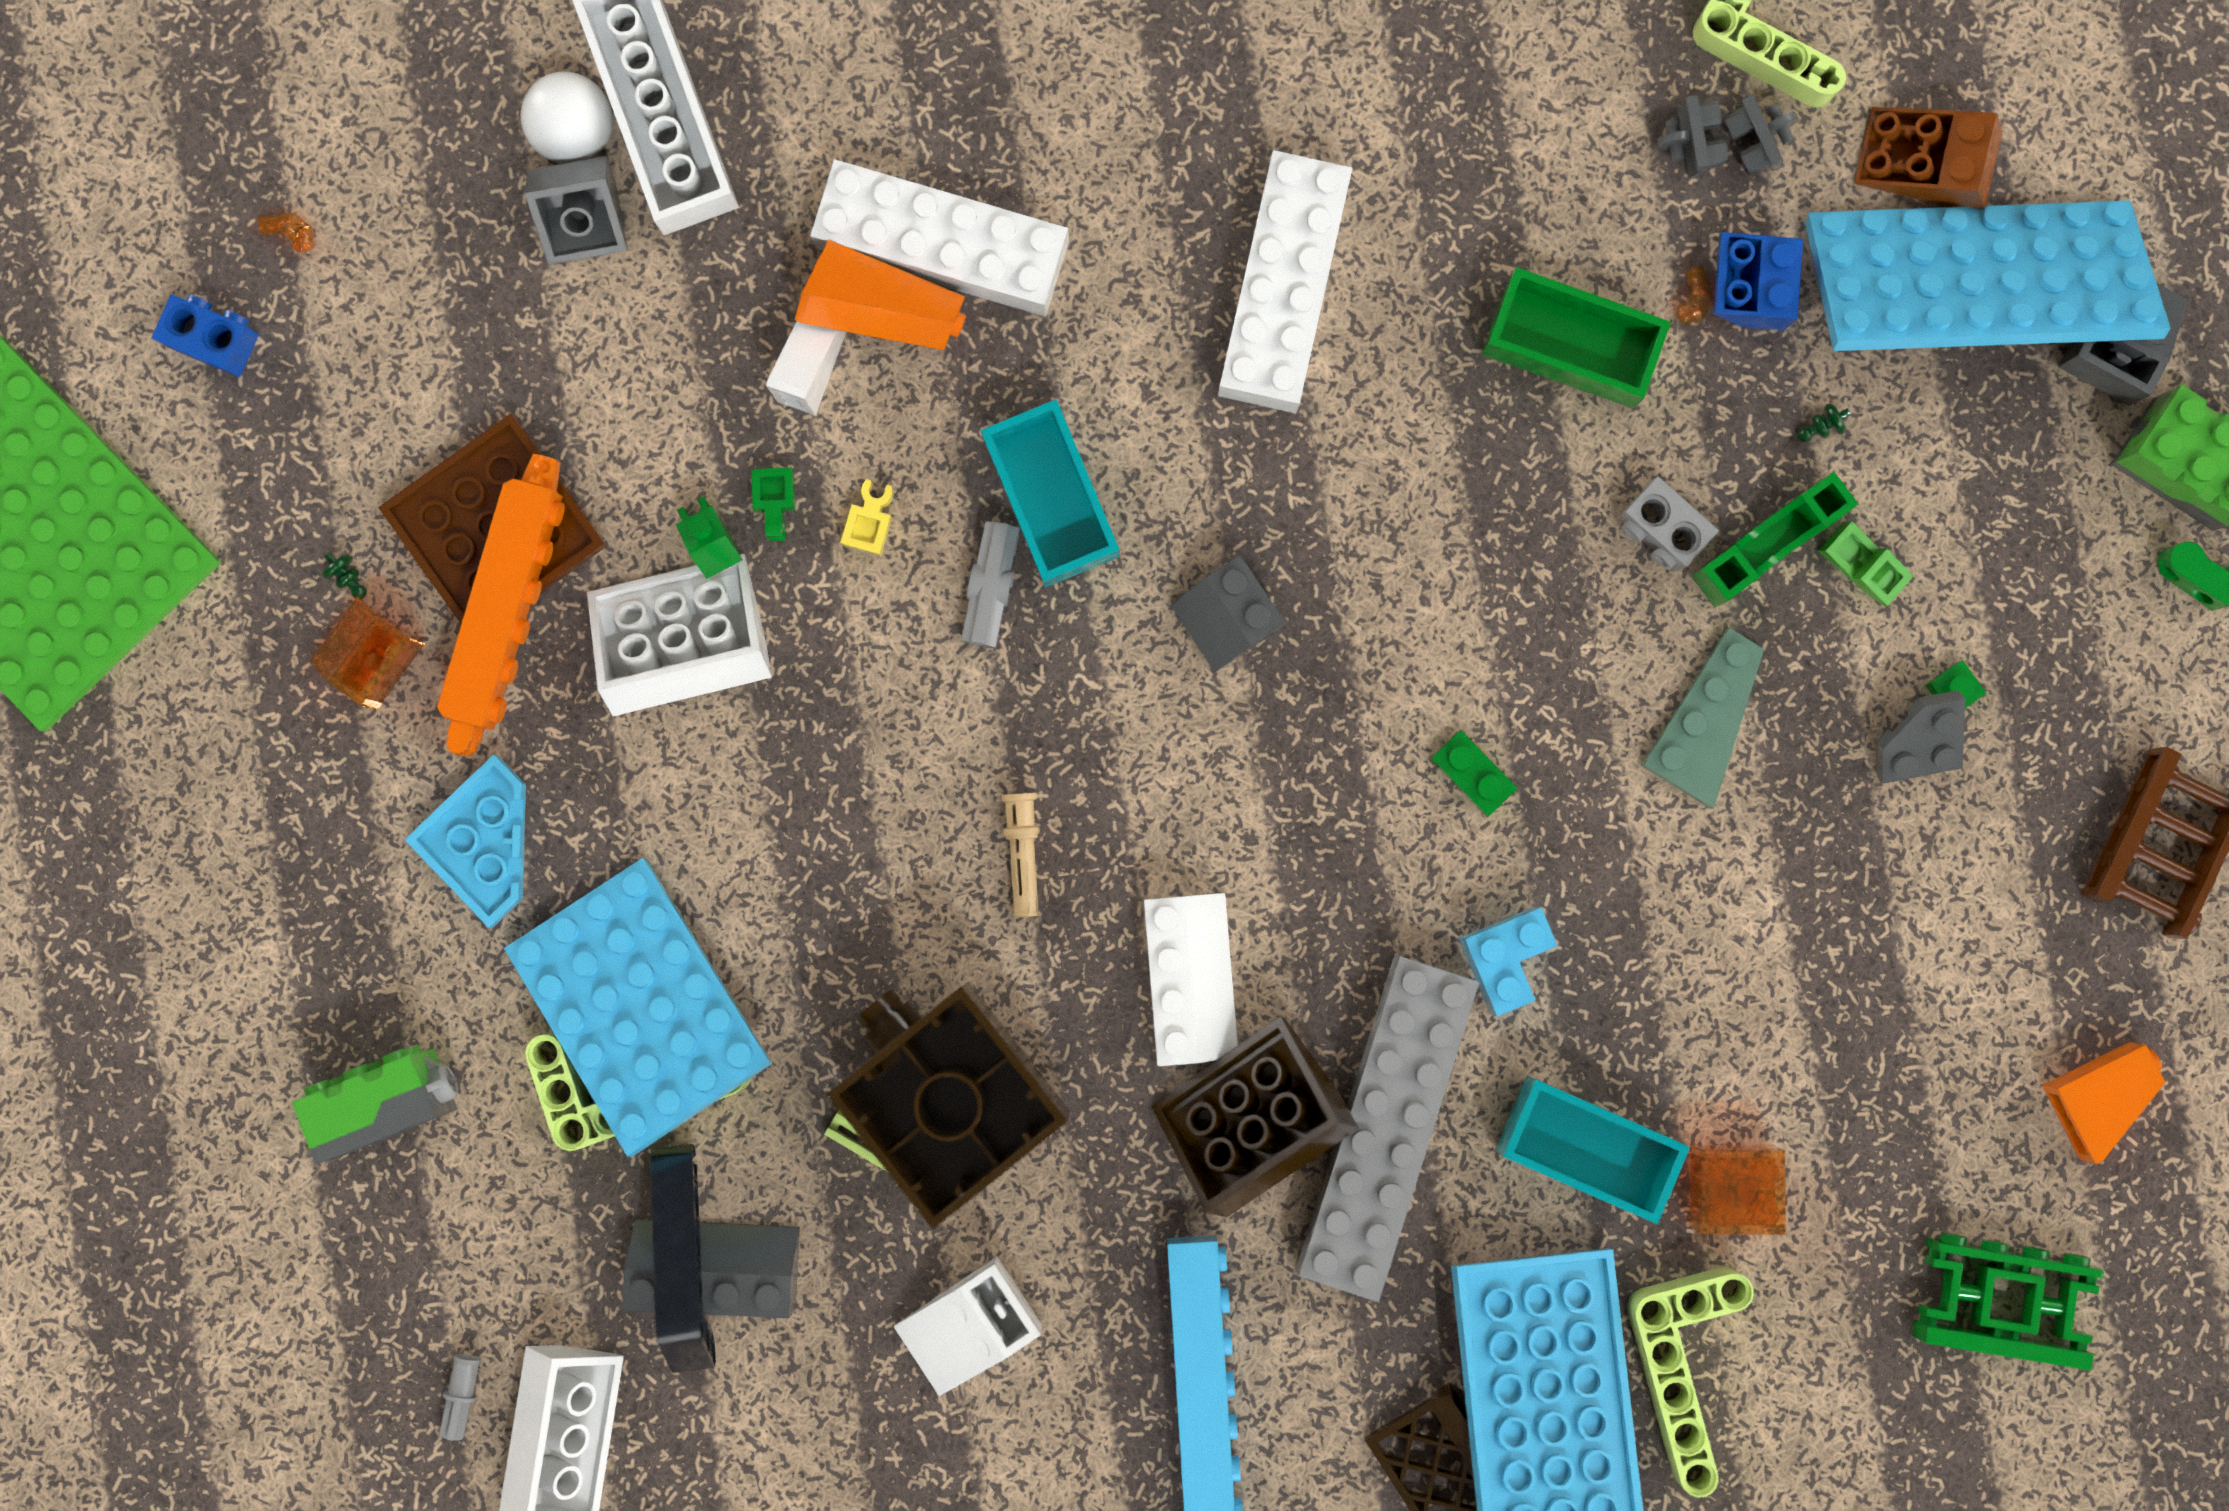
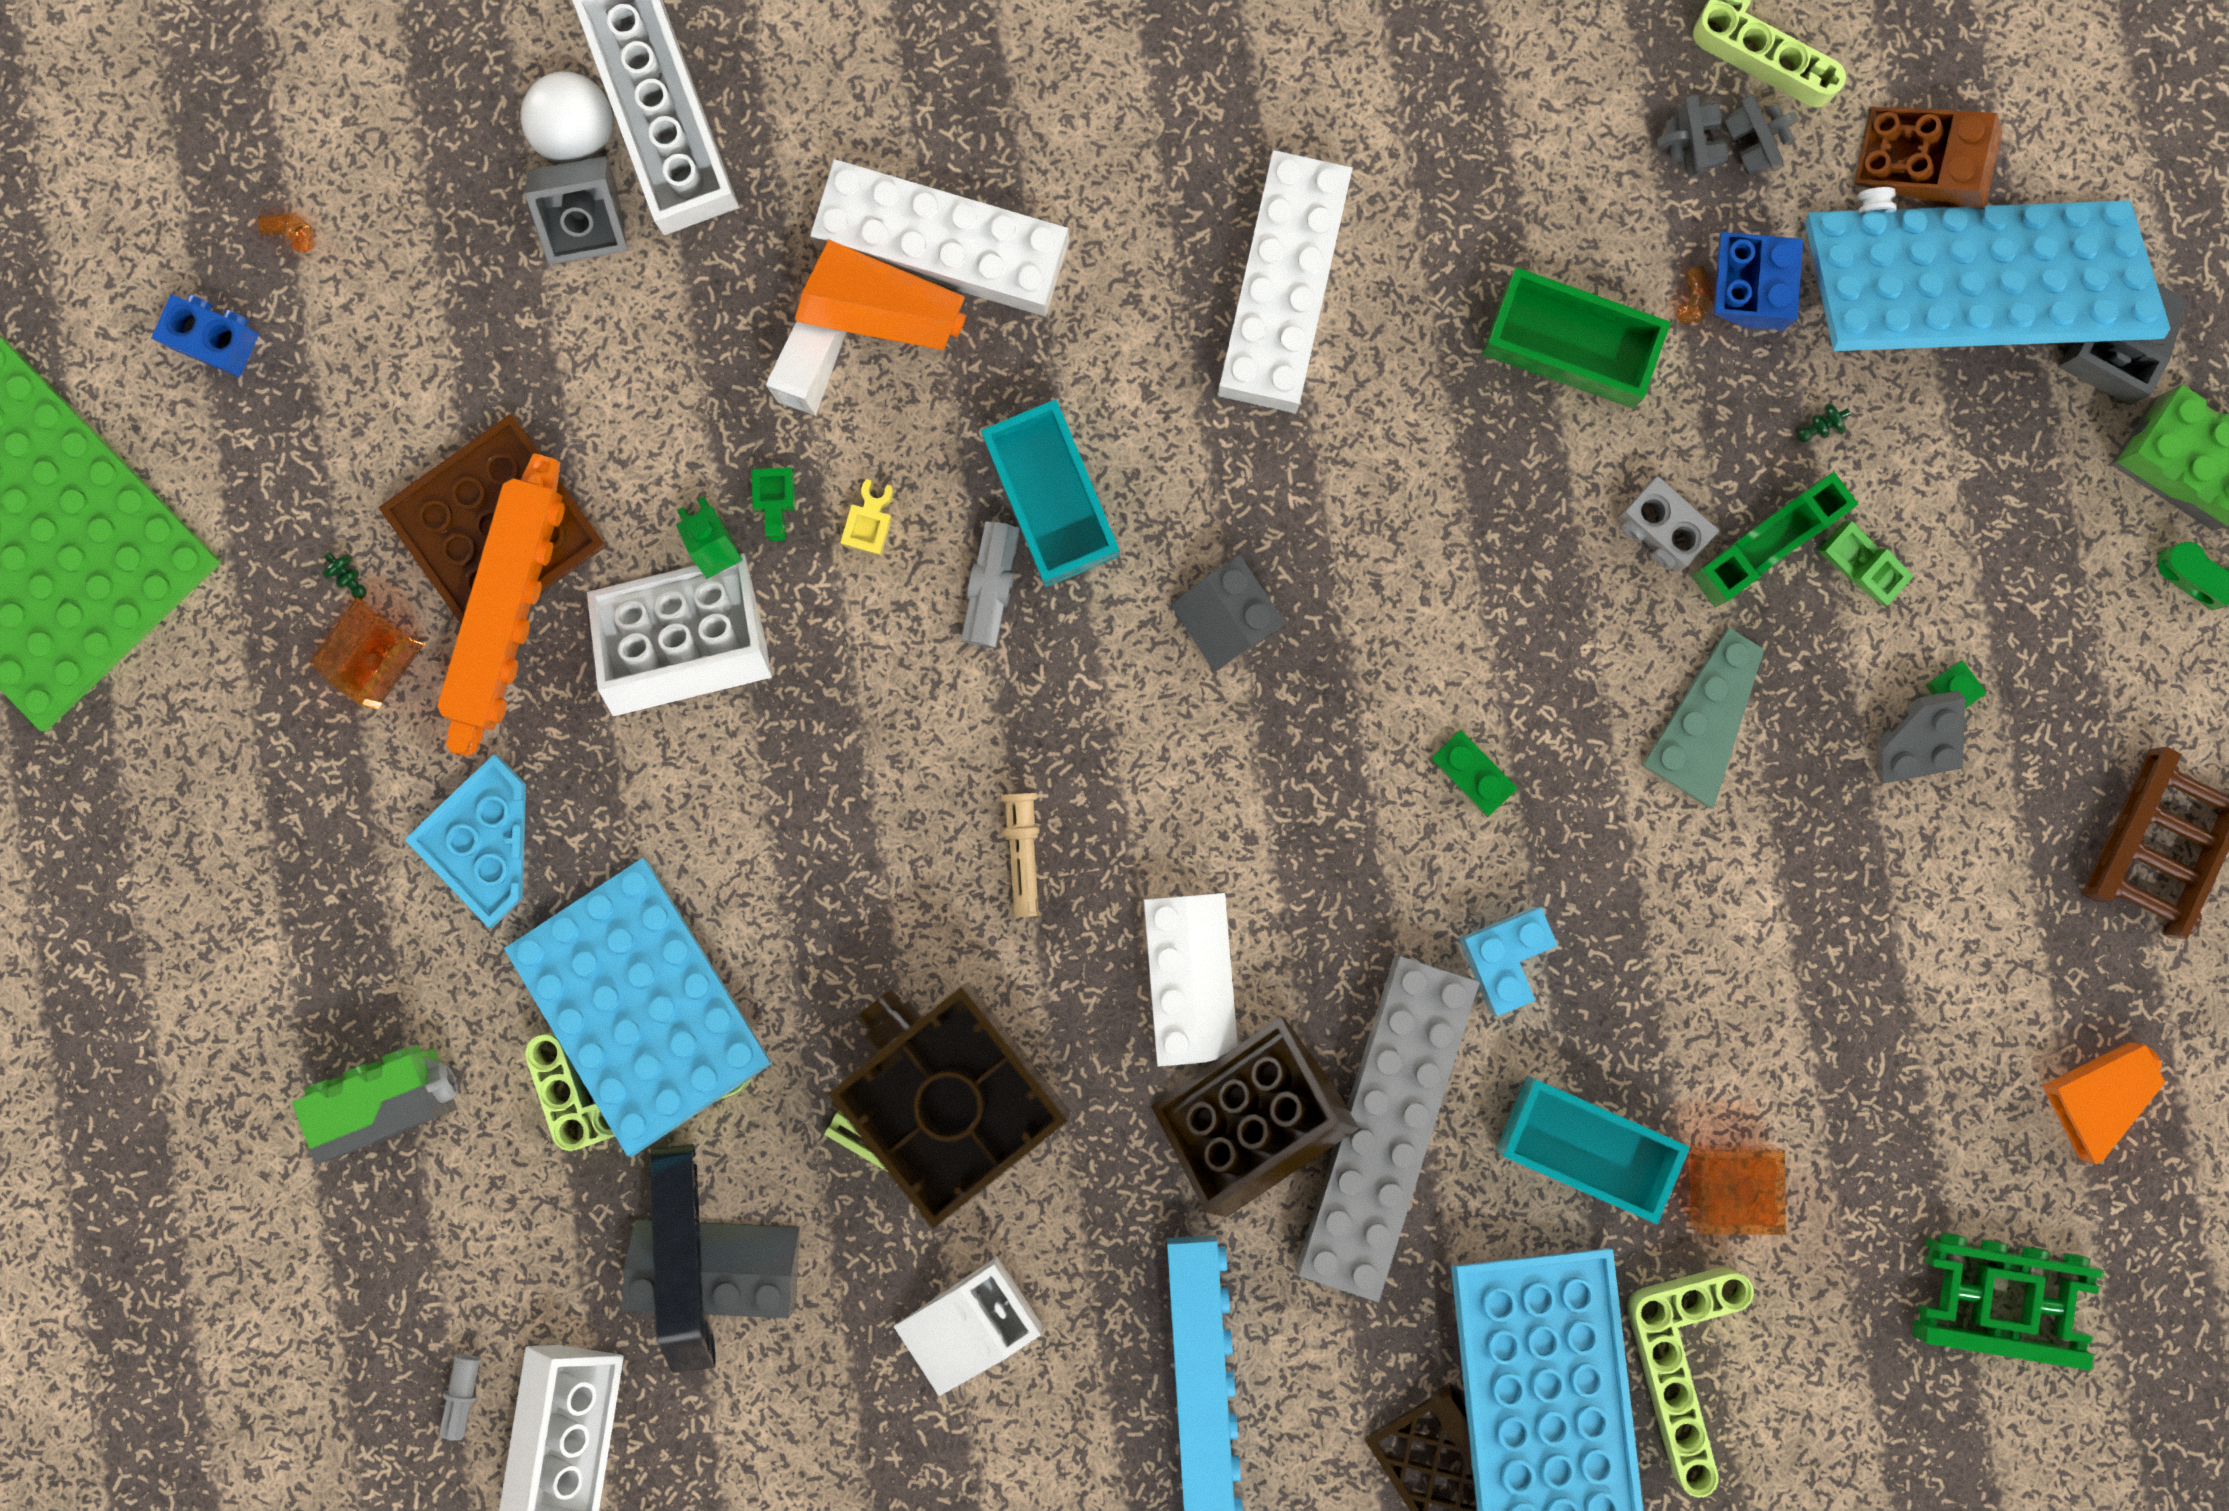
(1877, 199): none -> white bush

